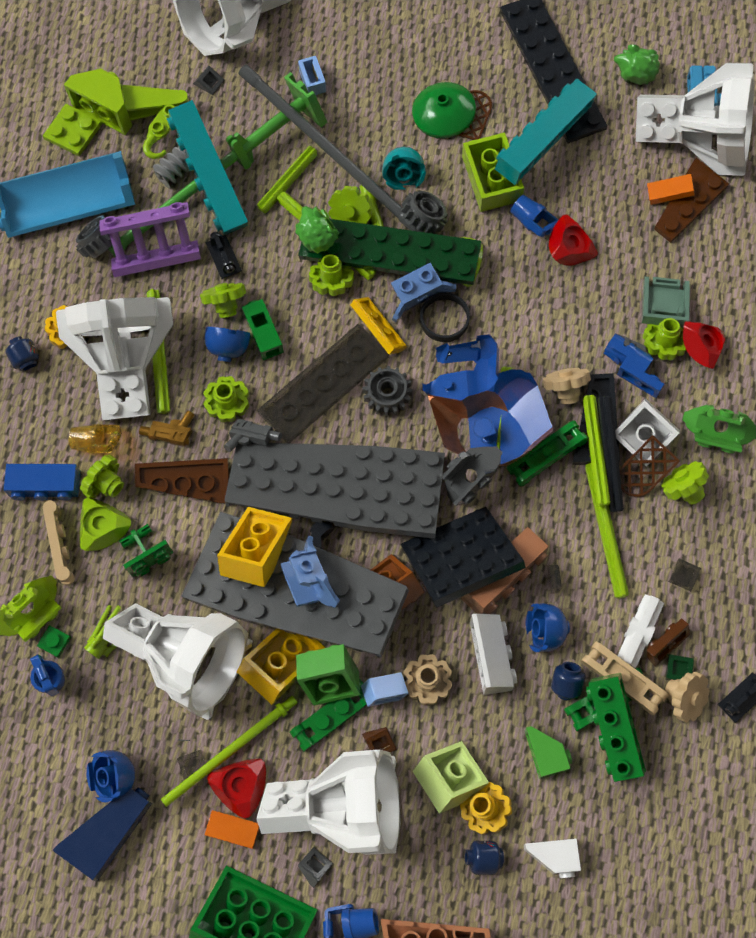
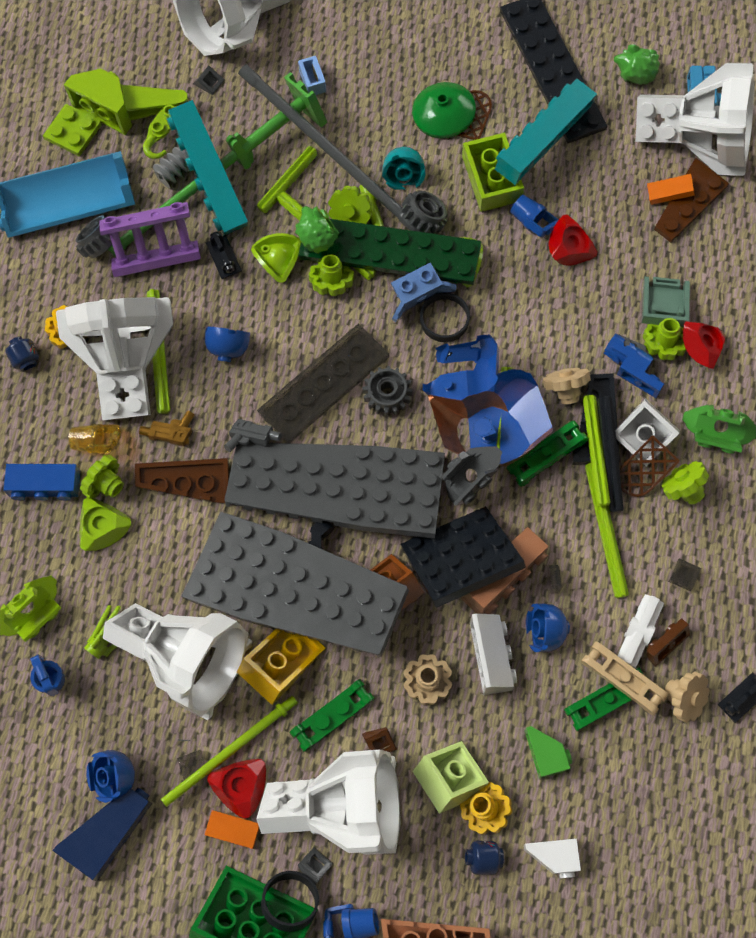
(53, 641): green plate -> none
(59, 552): tan plate -> none
(157, 554): green plate -> none
(224, 298): lime plant -> none
(226, 399): lime plant -> none
(254, 547): yellow slope -> none
(262, 329): green brick -> none
(277, 254): none -> lime hat
(289, 875): none -> black tyre
(307, 578): medium blue piece -> none
(328, 674): bright green brick -> none
(378, 325): yellow tile -> none
(384, 689): light blue piece -> none
(568, 681): dark blue head -> none
(616, 726): green brick -> none
(678, 666): dark green tile -> none

